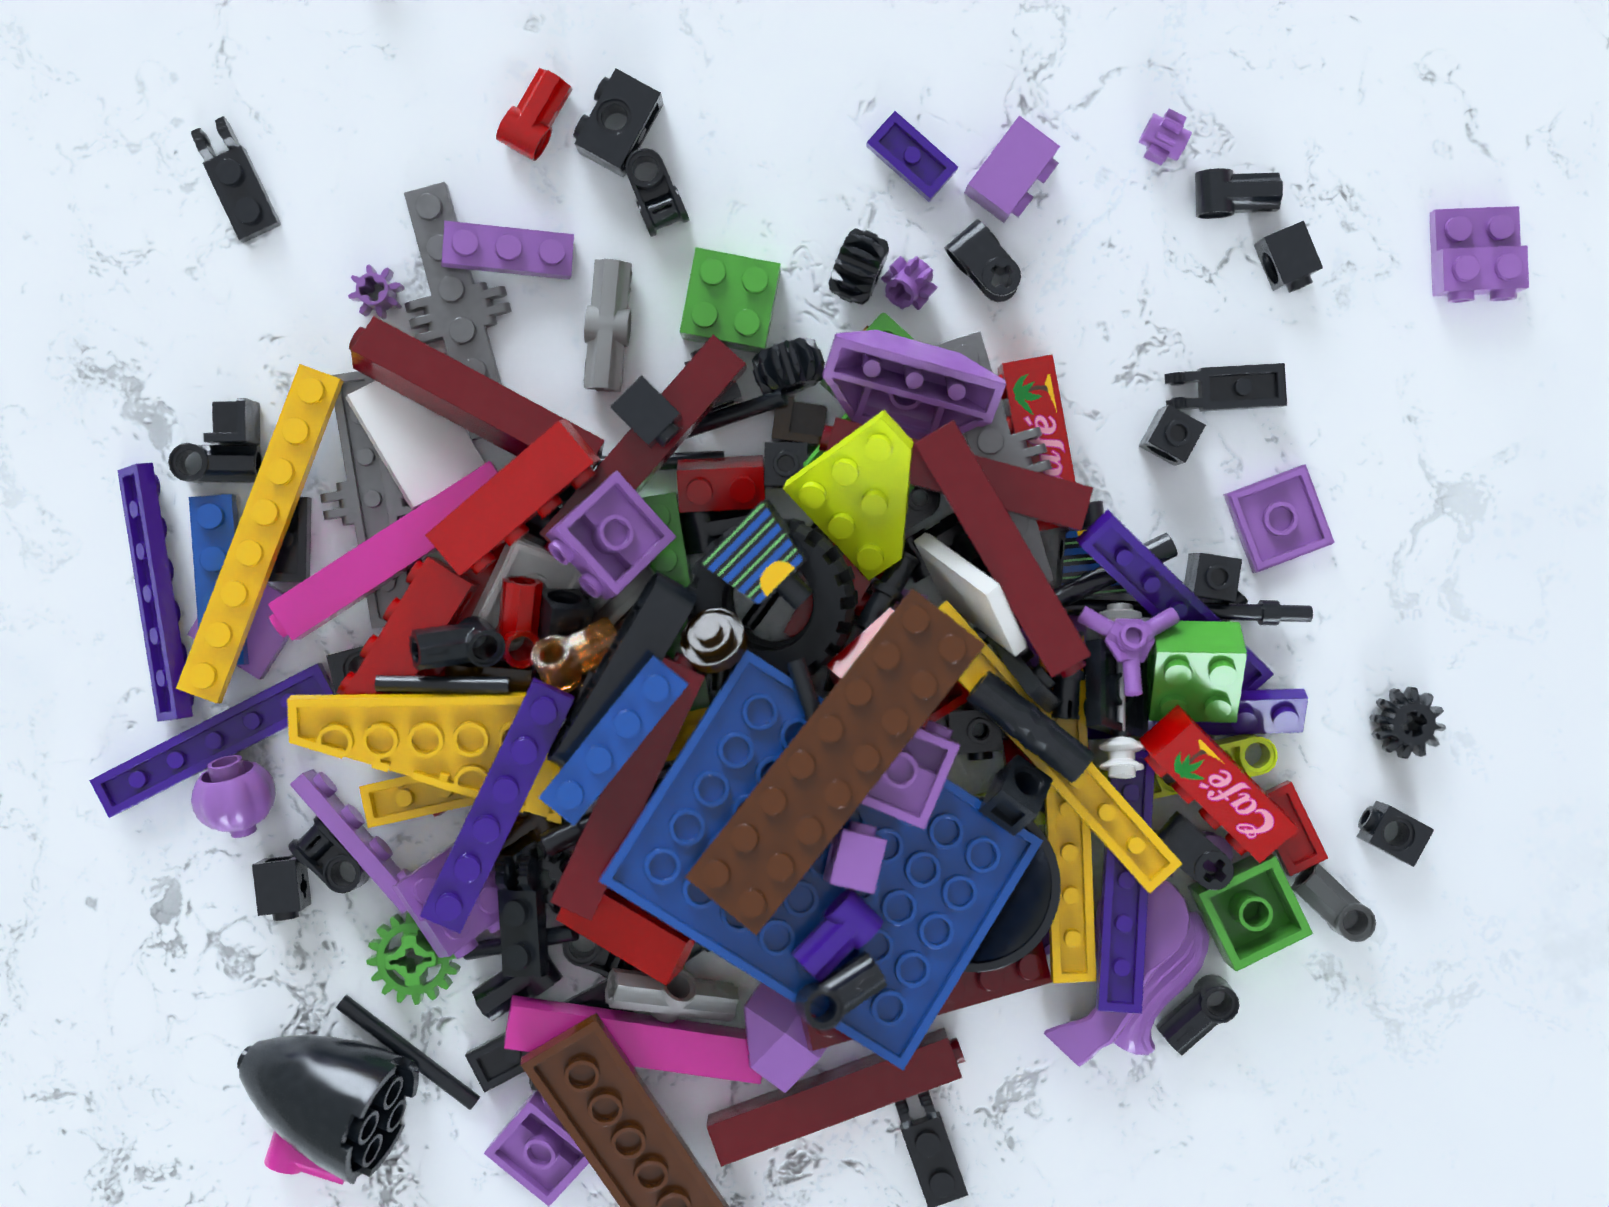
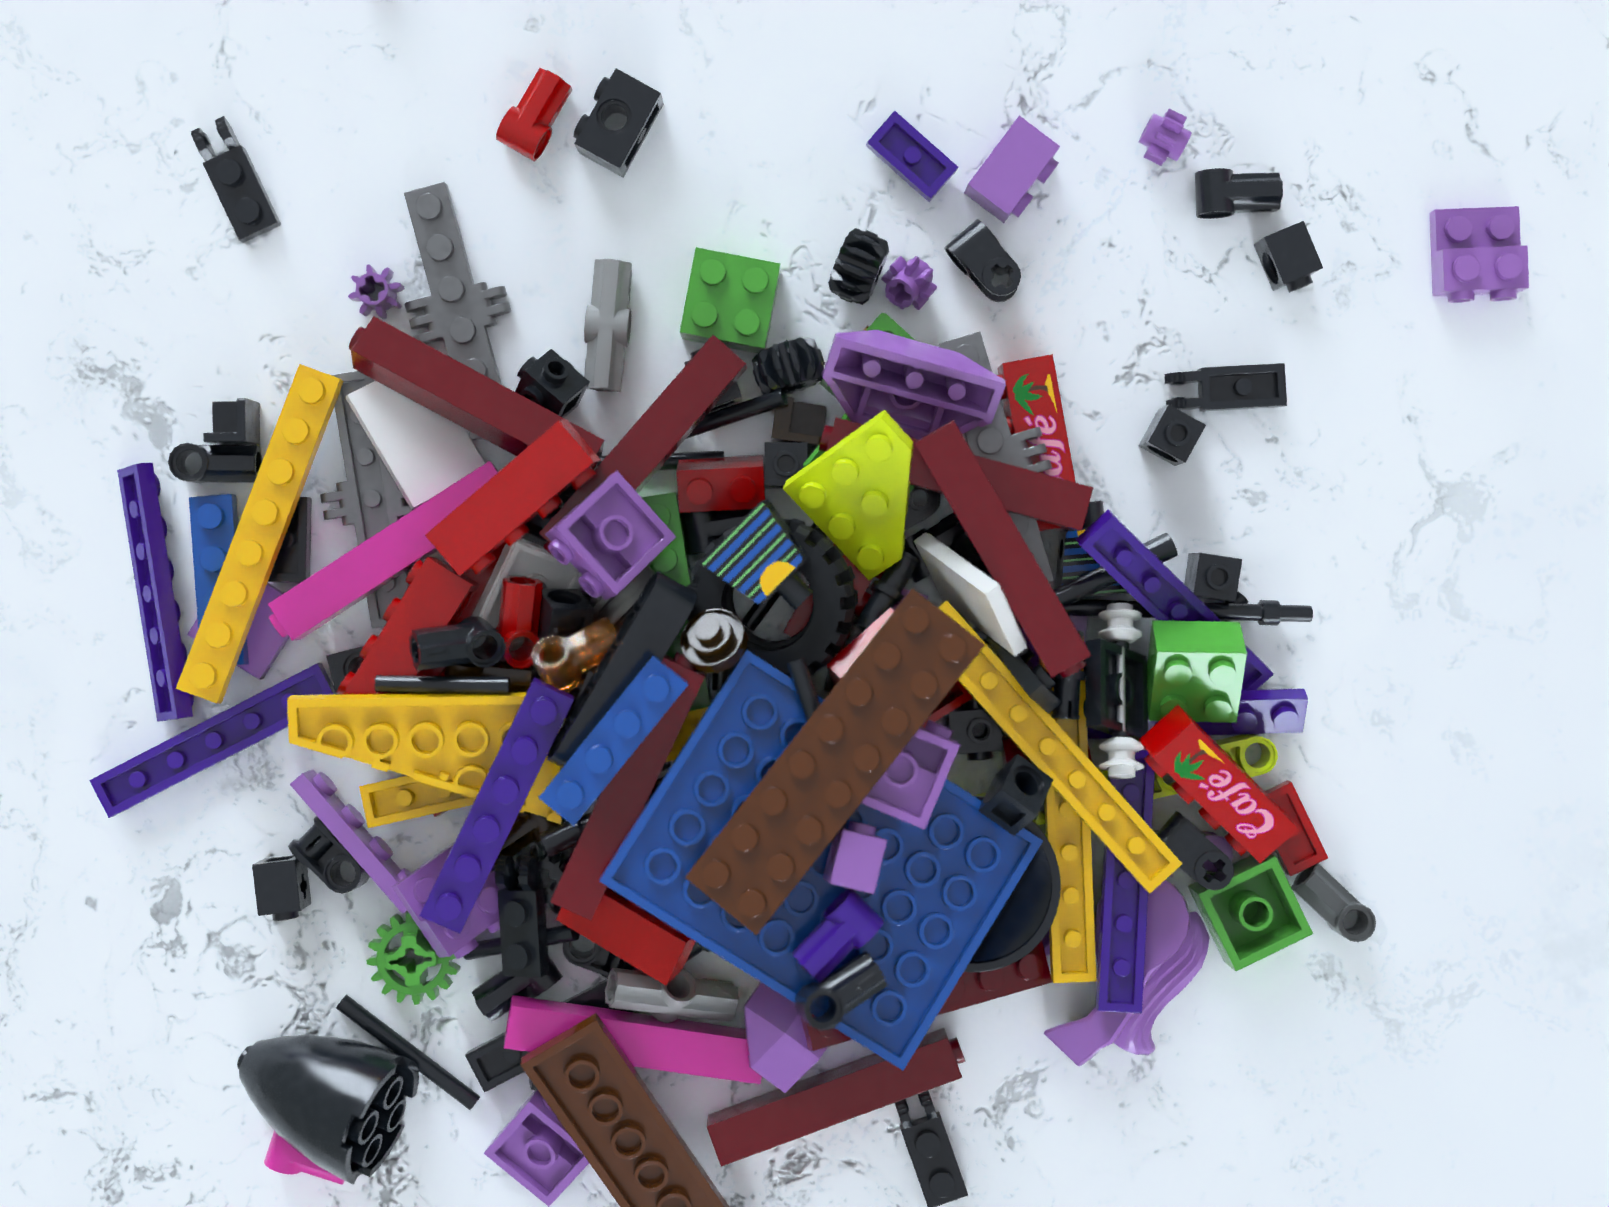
(233, 795): medium lavender plant -> none
(507, 250): medium lavender plate -> none
(552, 383): none -> black brick
(648, 413): black brick -> none
(657, 198): black piece -> none
(1030, 726): black axle -> none
(1129, 640): medium lavender piece -> none
(1195, 1018): black piece -> none
(1279, 518): medium lavender tile -> none
(1411, 834): black brick -> none
(1419, 730): black gear -> none

